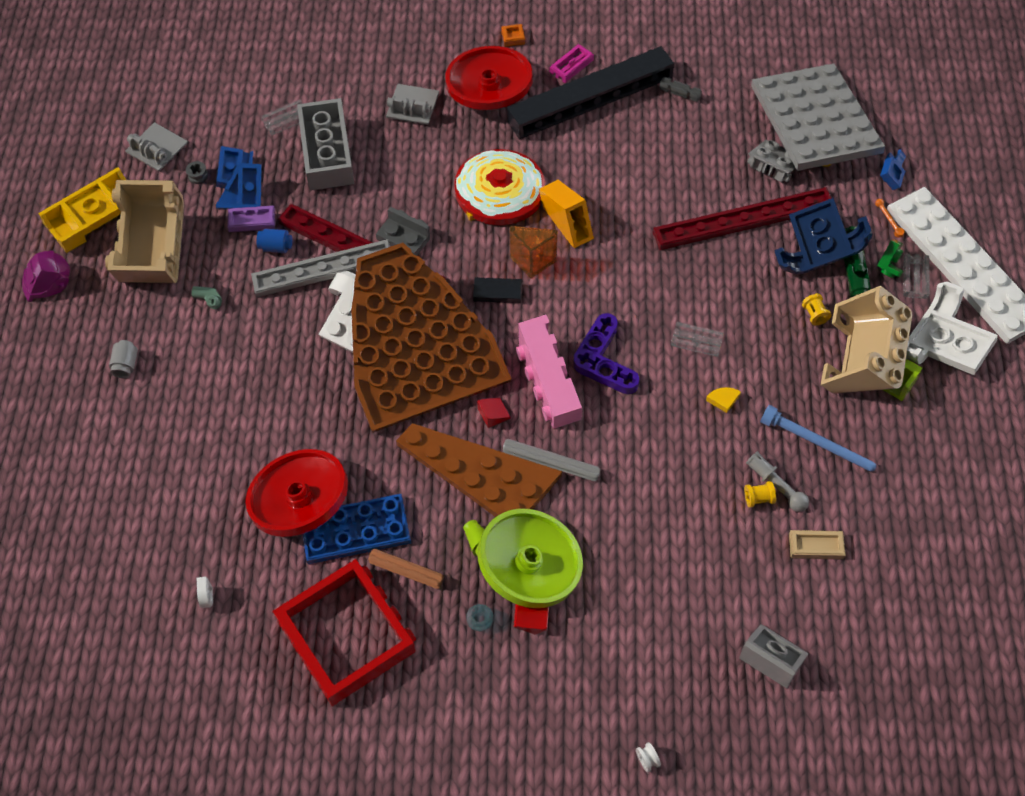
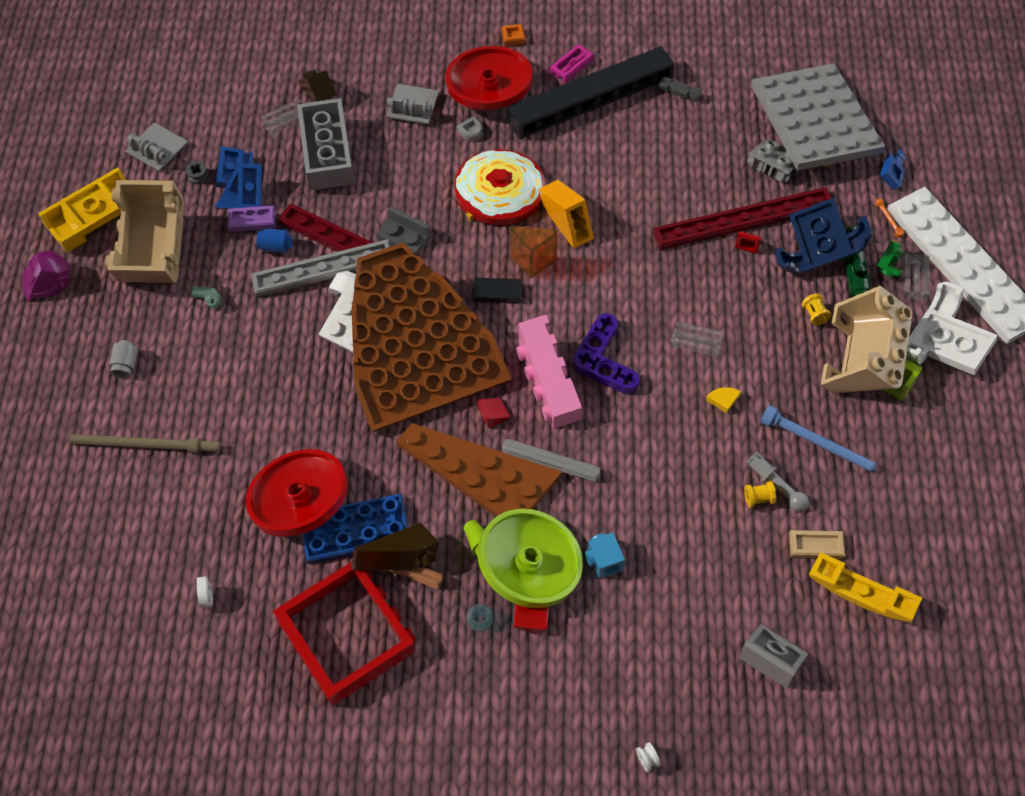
(192, 445): none -> dark tan bar
(317, 85): none -> dark brown slope
(398, 551): none -> dark brown slope
(470, 129): none -> light grey tile
(605, 555): none -> dark azure brick
(748, 242): none -> red slope
(864, 592): none -> yellow slope

